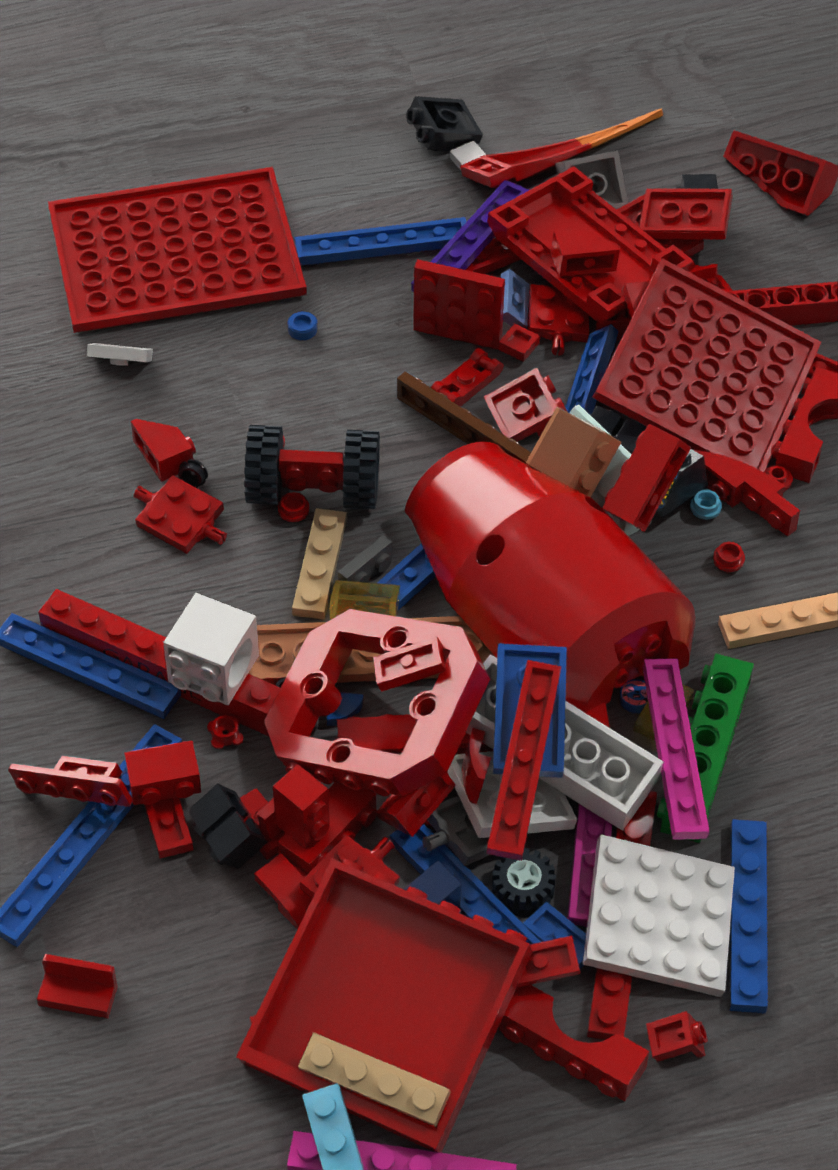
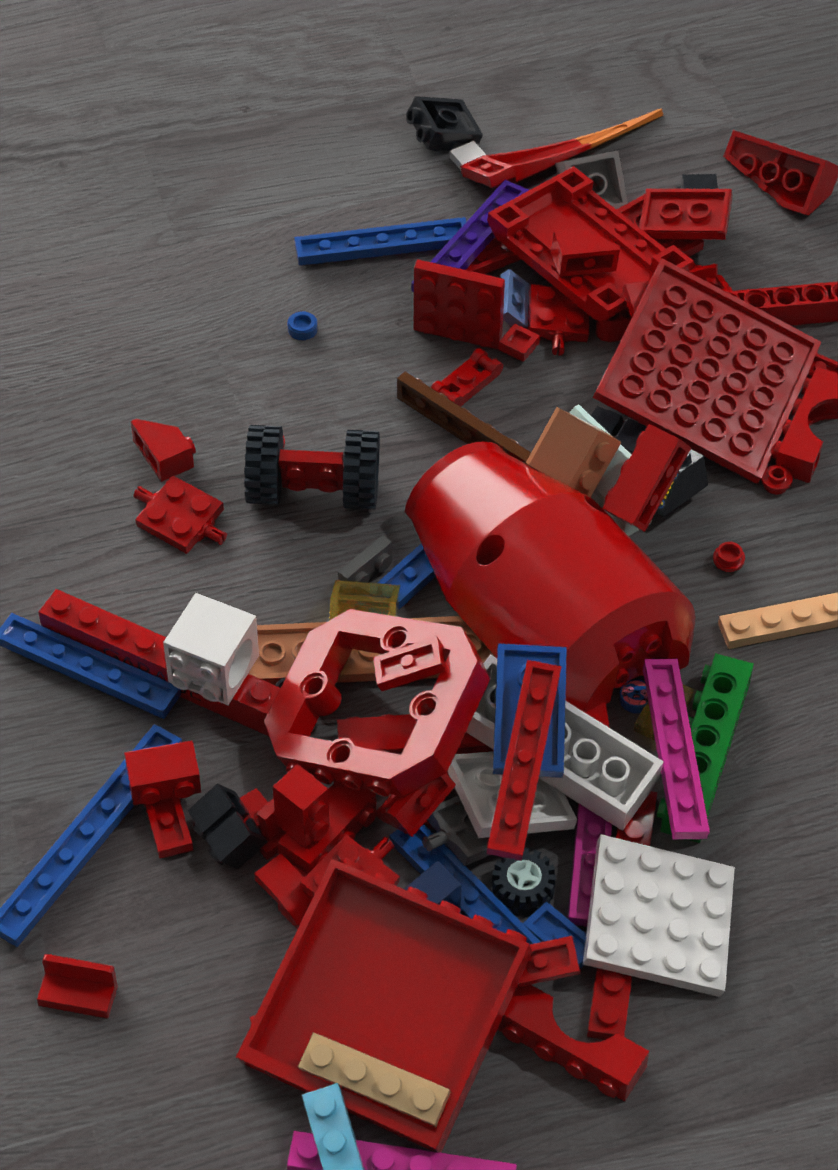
(74, 779): red bracket -> none
(119, 354): white plate -> none
(175, 249): red plate -> none
(193, 472): black plate -> none
(225, 724): red plate -> none
(293, 507): red plate -> none
(319, 564): tan plate -> none
(349, 705): blue tile -> none
(474, 766): red slope -> none
(524, 405): plate -> none
(592, 368): blue plate -> none
(676, 1036): red bracket -> none
(710, 500): medium azure plate -> none
(749, 917): blue plate -> none
(760, 492): red slope -> none

